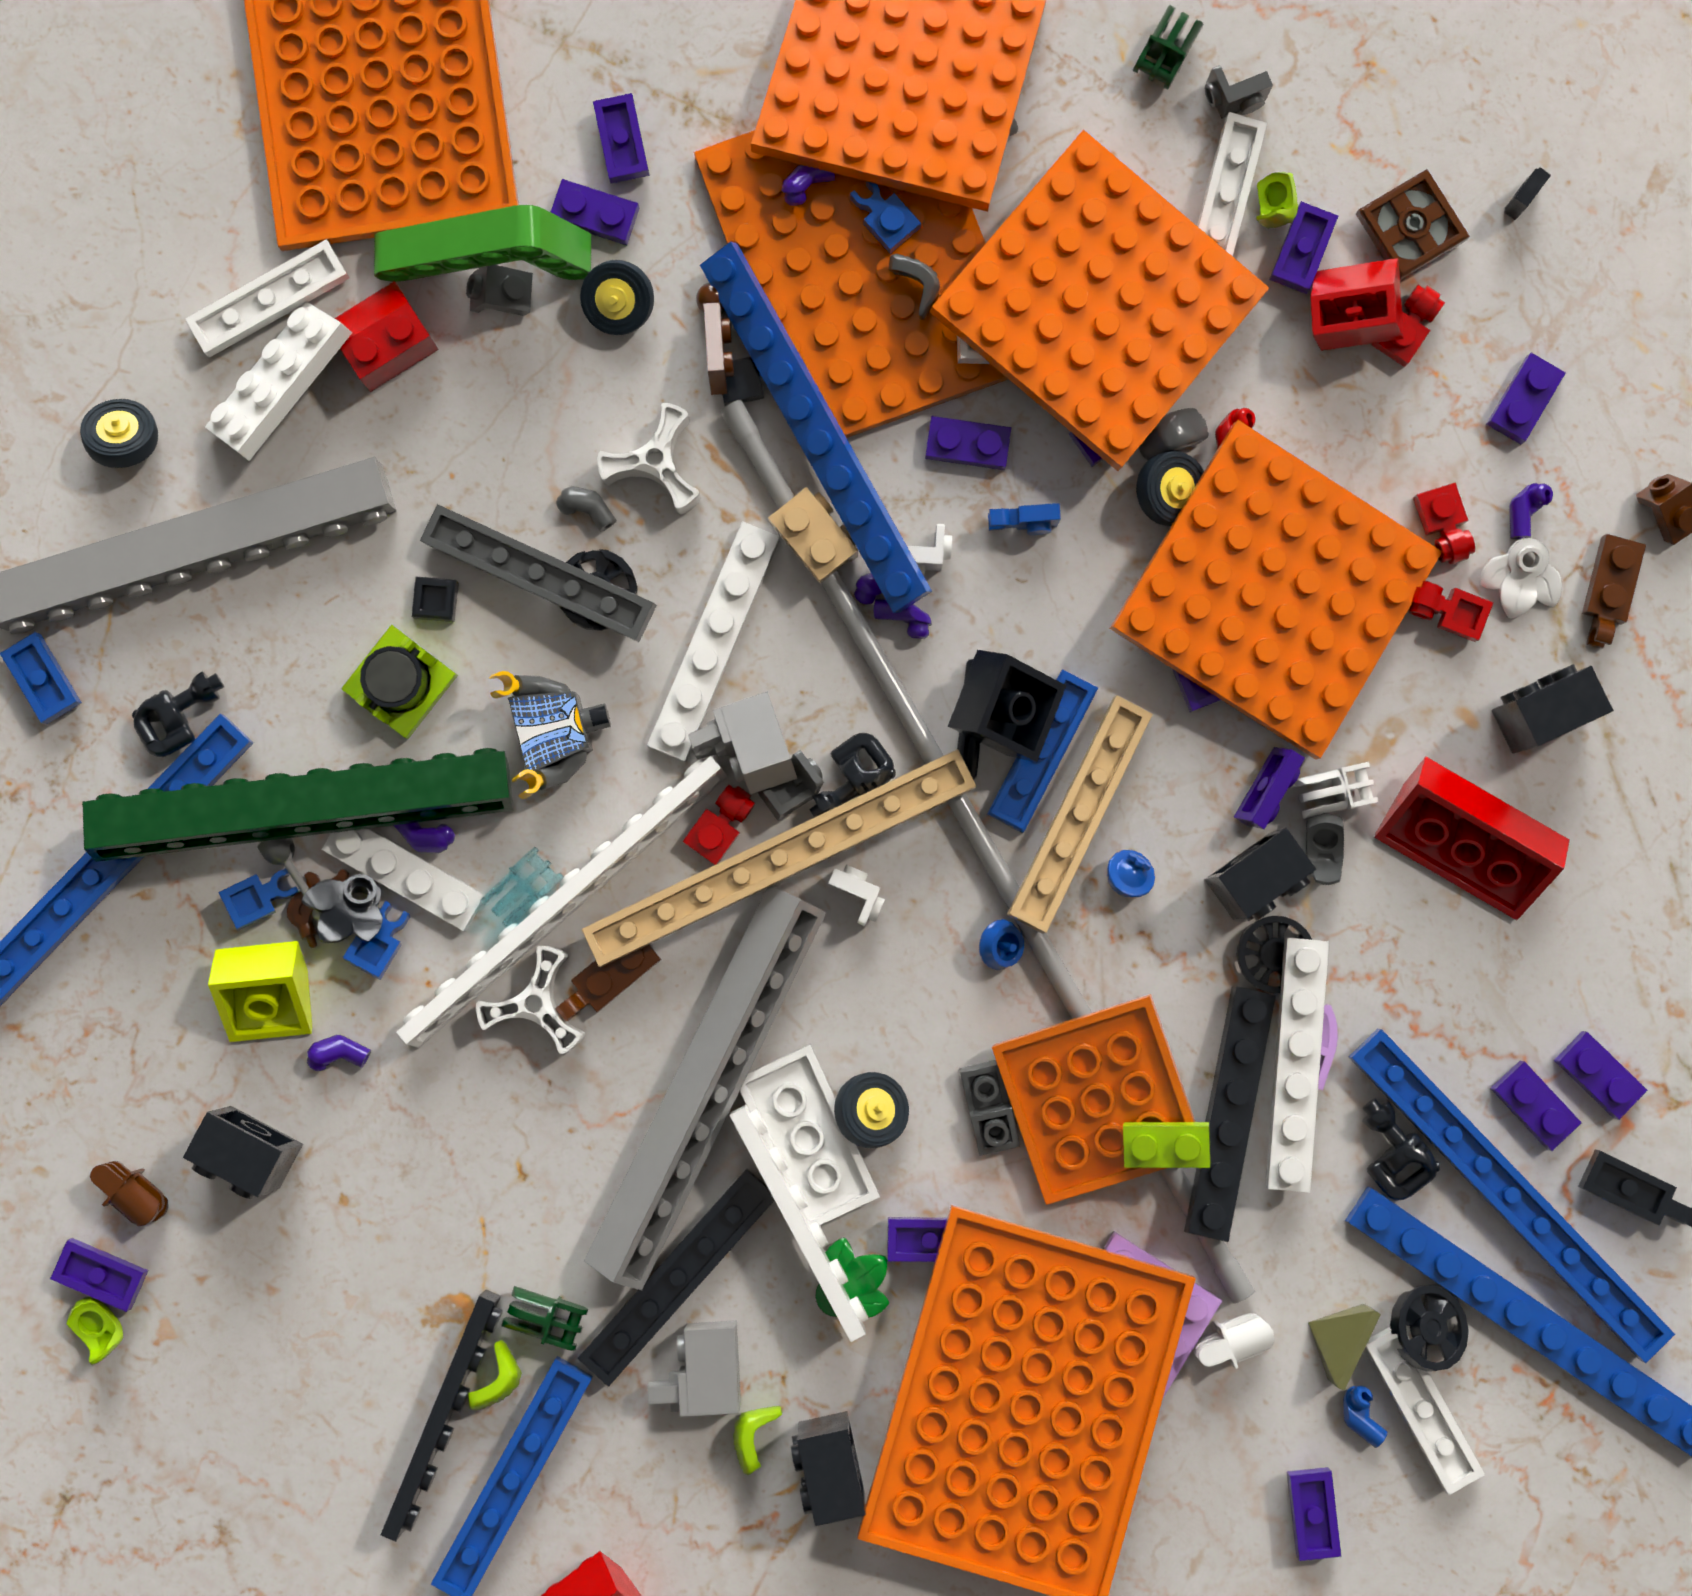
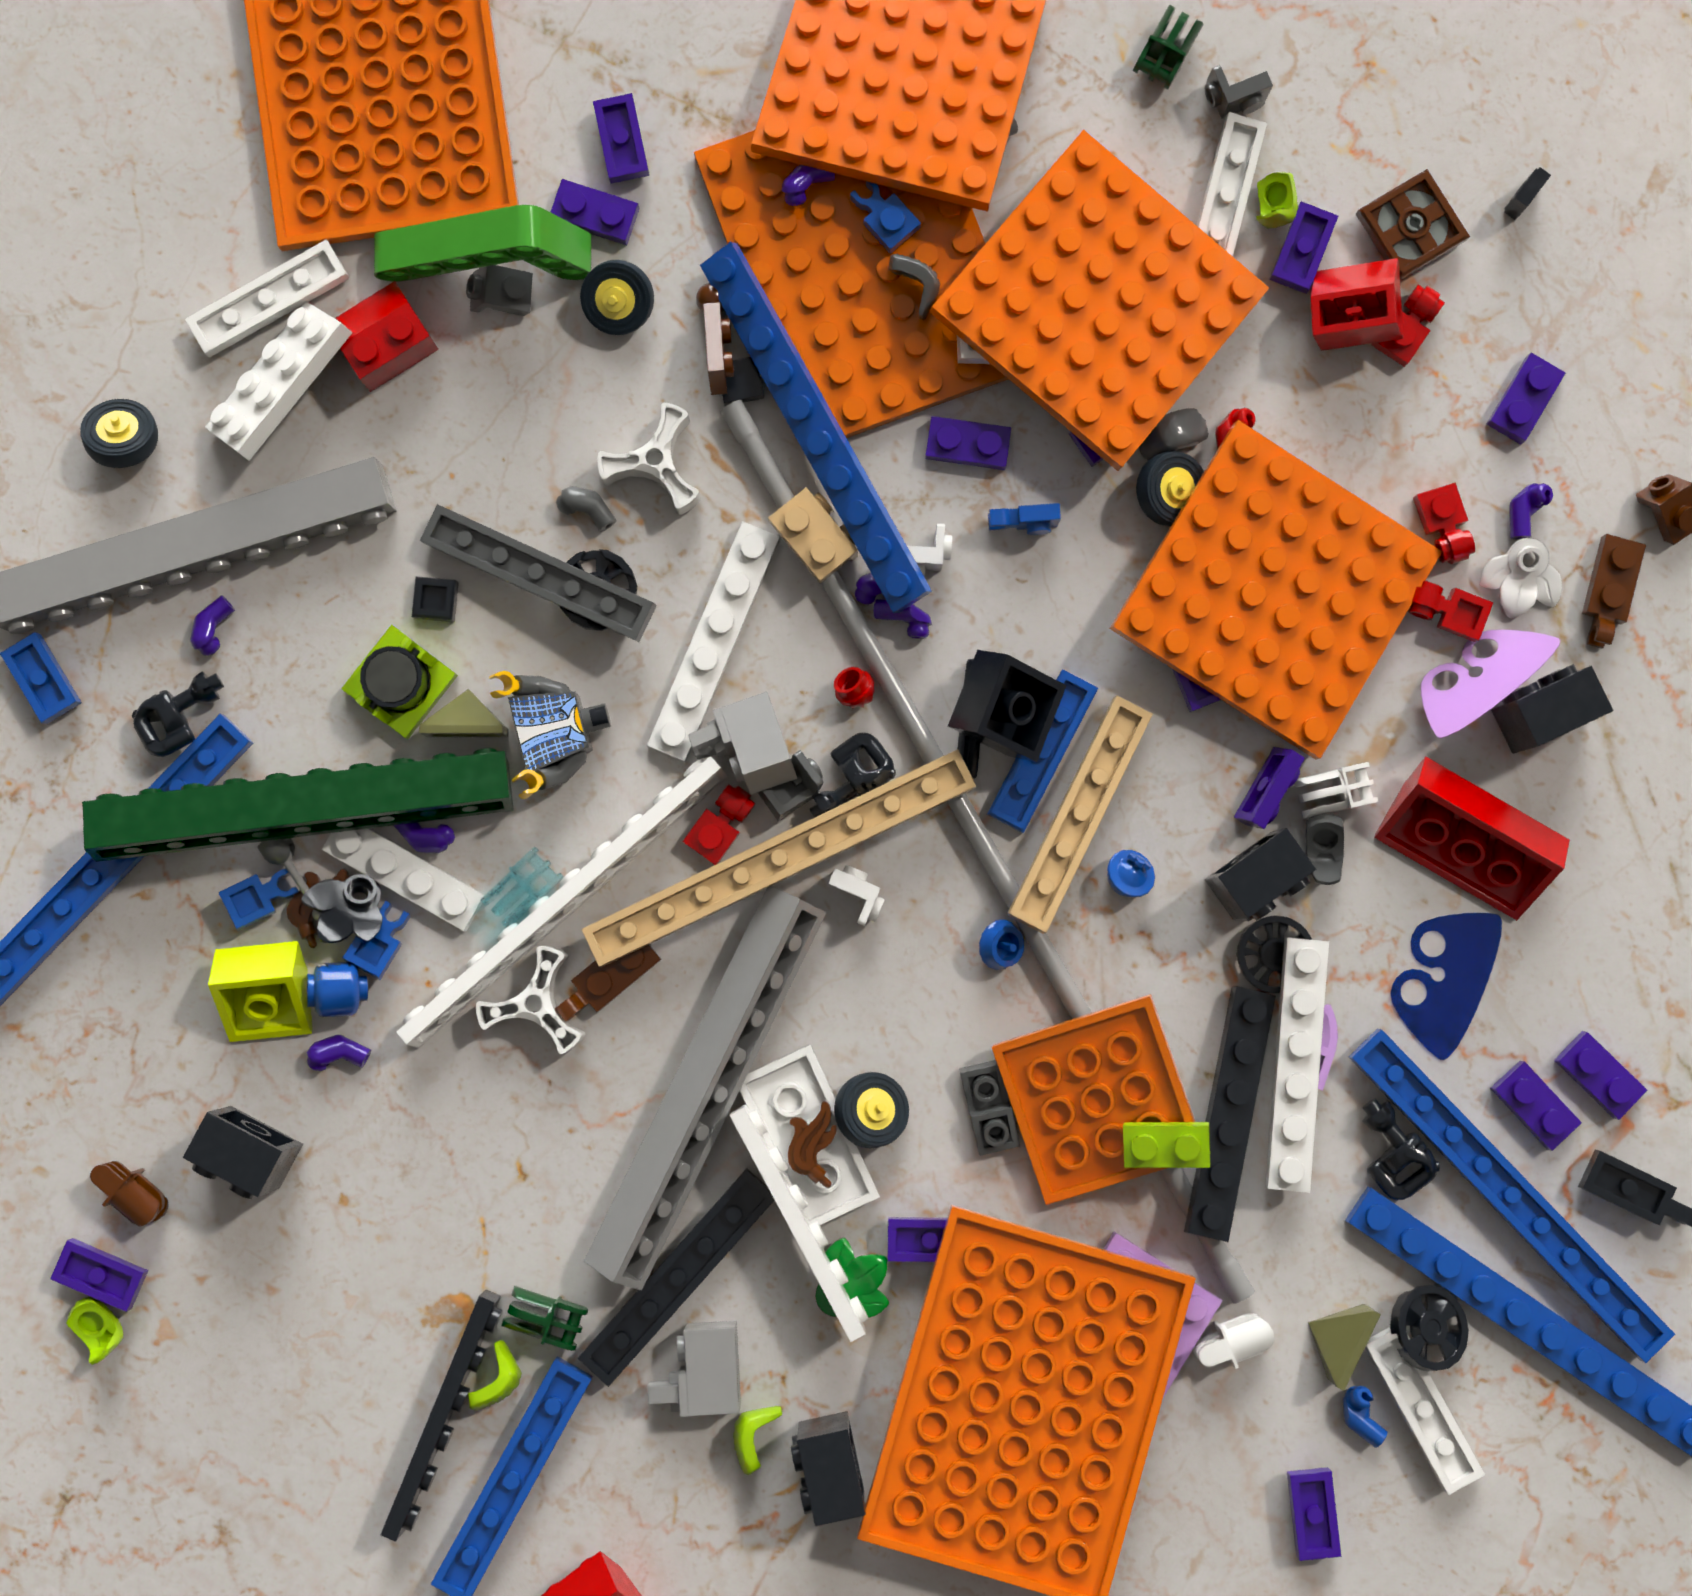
(205, 624): none -> dark purple arm
(336, 989): none -> blue head
(464, 718): none -> olive slope
(808, 1142): none -> reddish brown piece
(854, 687): none -> red plate
(1452, 1002): none -> clear blue piece
(1514, 663): none -> lavender piece

